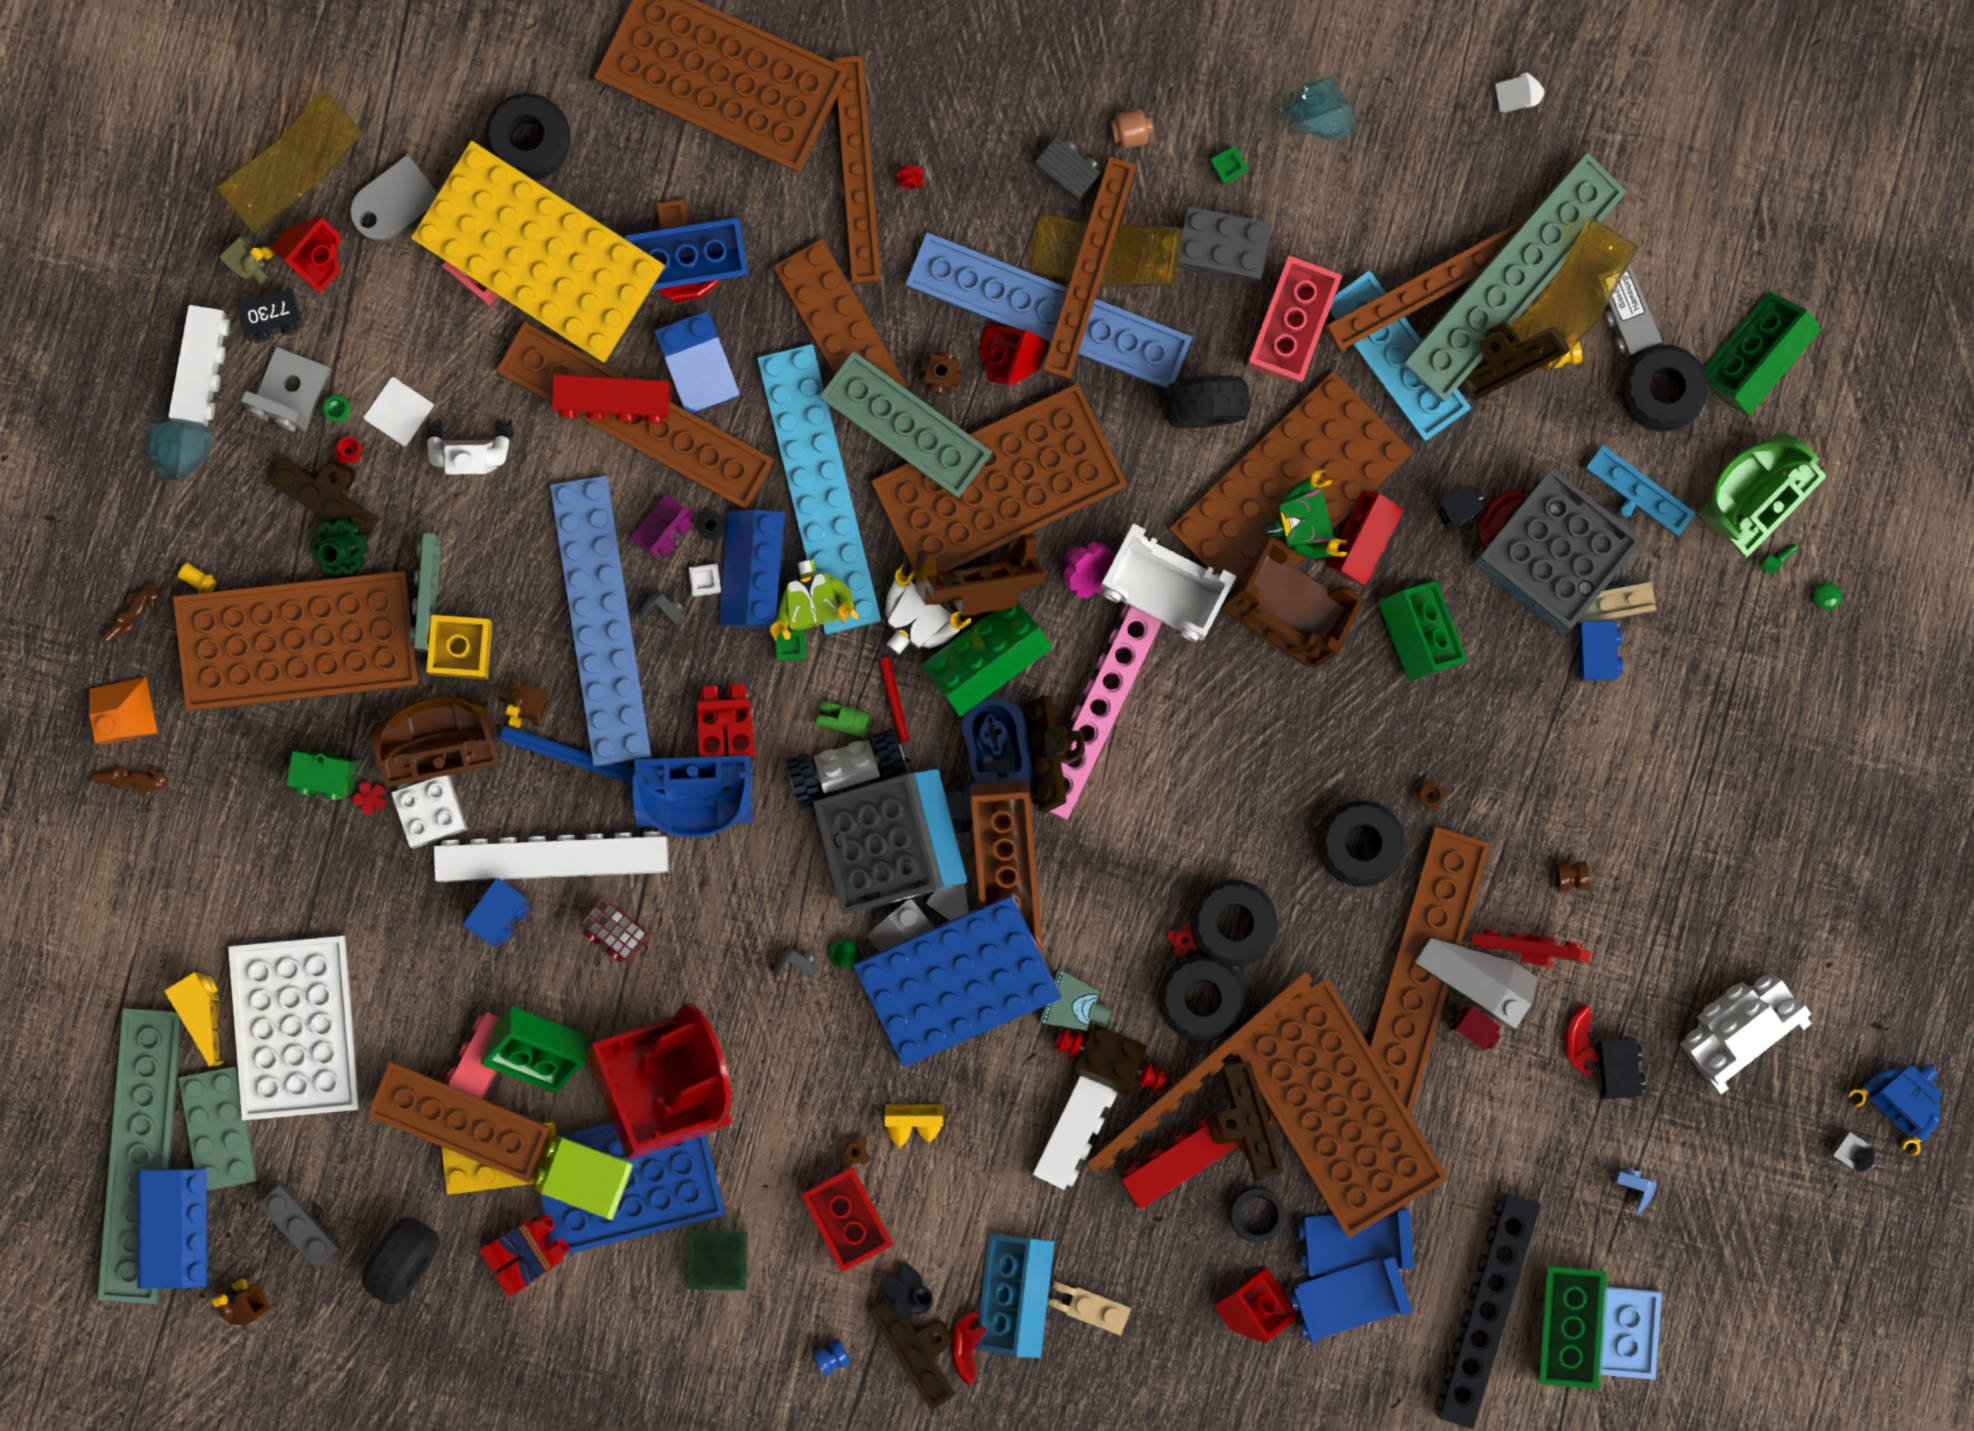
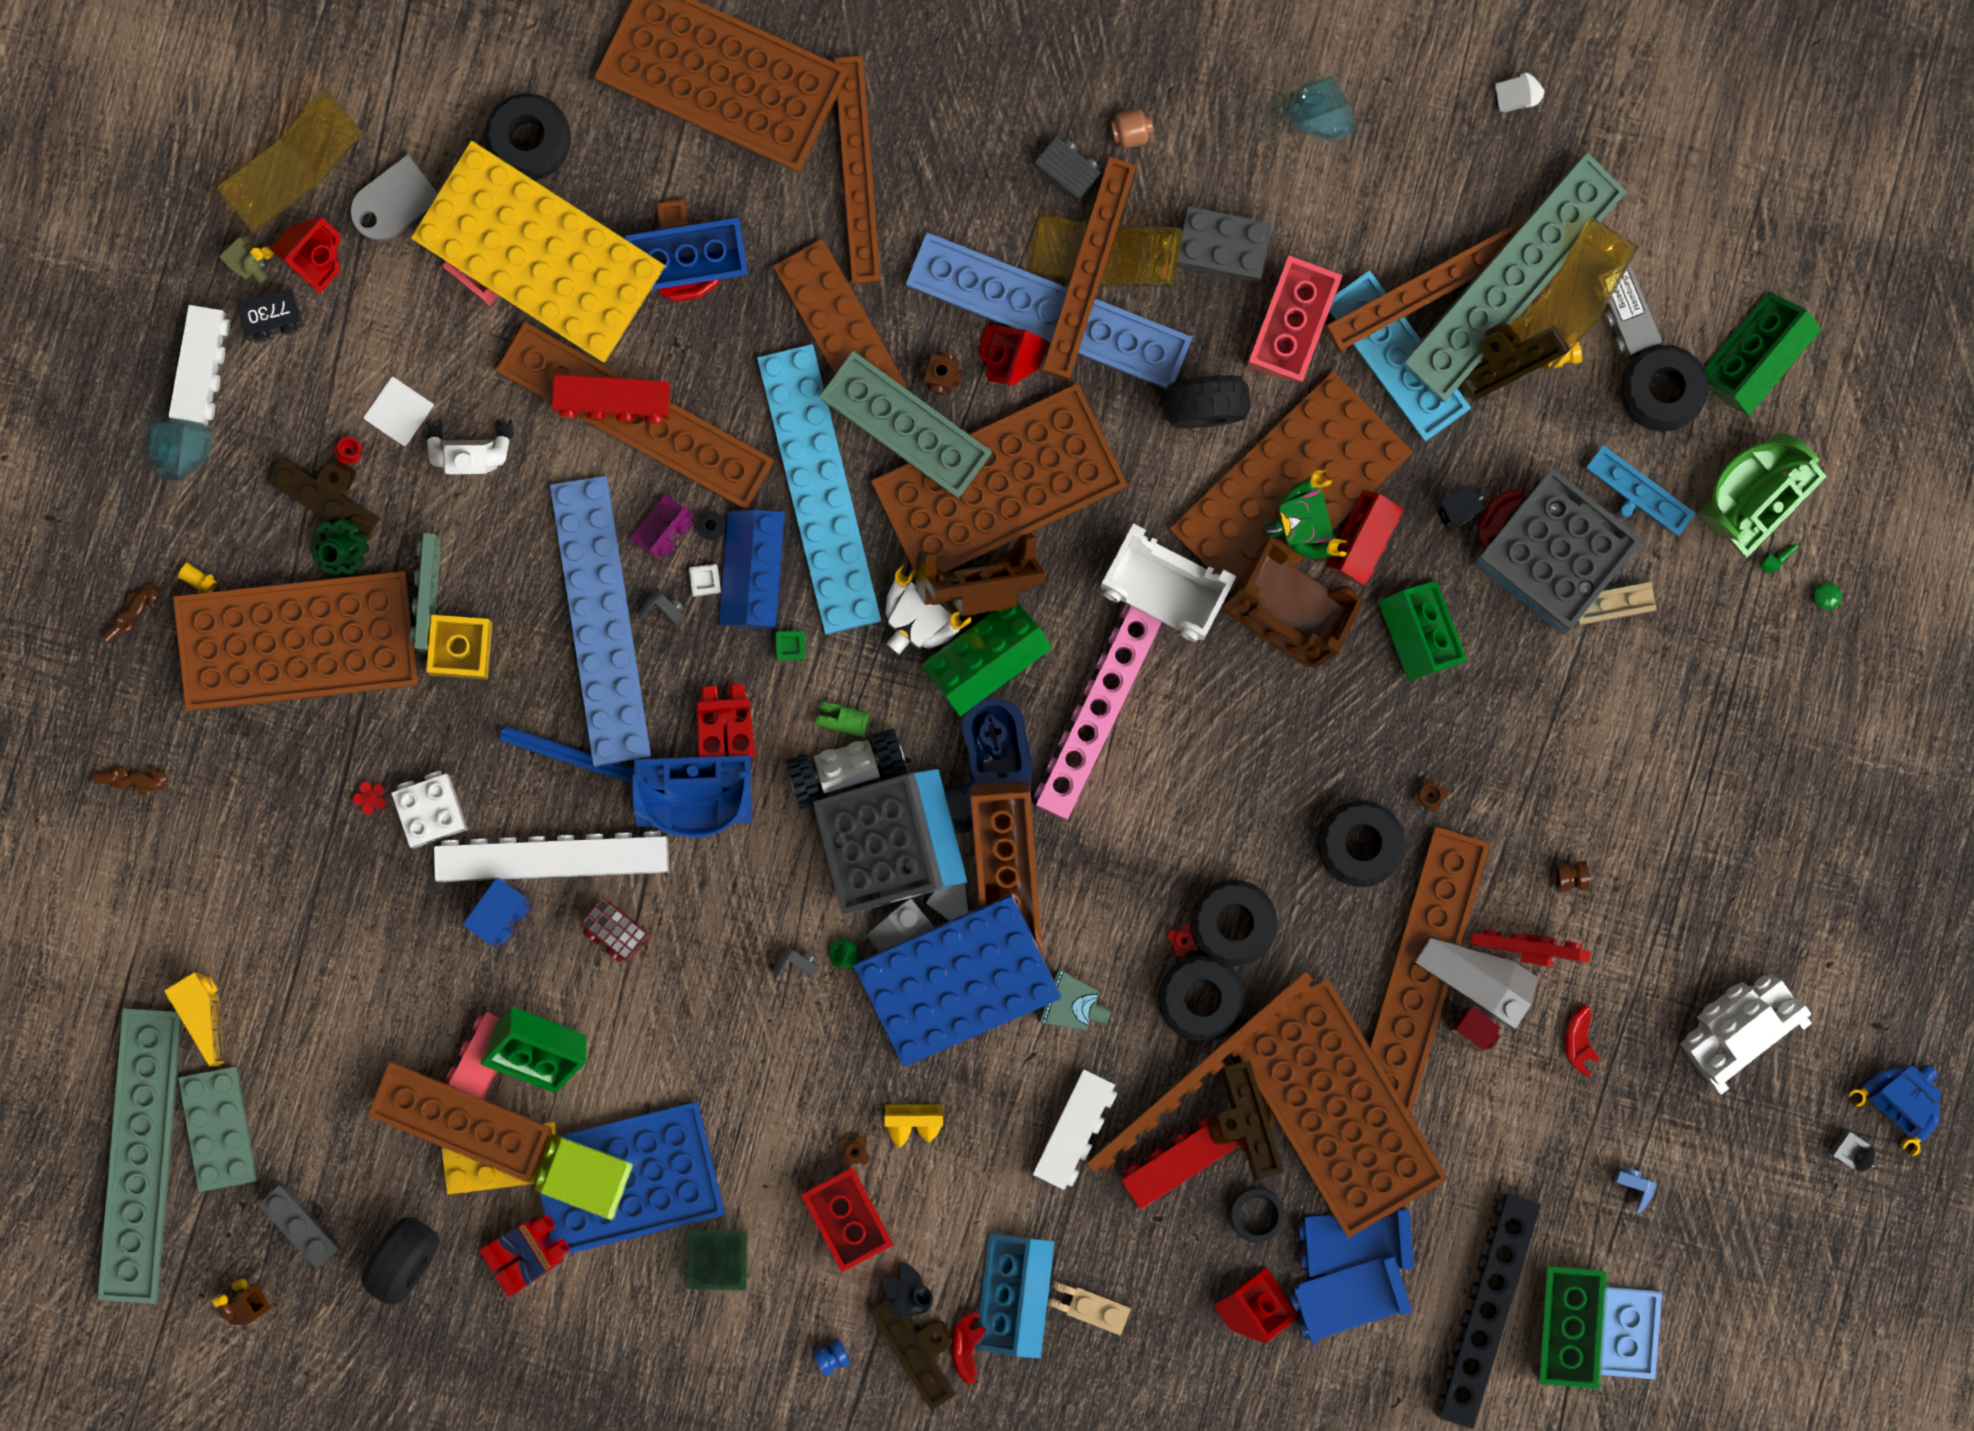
(121, 711): orange slope -> none
(171, 1228): blue slope -> none
(288, 408): light grey bracket -> none
(293, 1028): white plate -> none
(321, 773): green brick -> none
(336, 409): green tile -> none
(435, 739): reddish brown piece -> none
(525, 703): reddish brown piece -> none
(663, 1082): red plate -> none
(697, 363): slope -> none
(812, 602): lime torso -> none
(894, 700): red piece -> none
(910, 177): red plate -> none
(1048, 749): dark brown plate -> none
(1087, 568): dark pink plant -> none
(1110, 1059): dark brown plate -> none
(1229, 165): green plate -> none
(1599, 651): blue brick -> none
(1620, 1068): black brick -> none

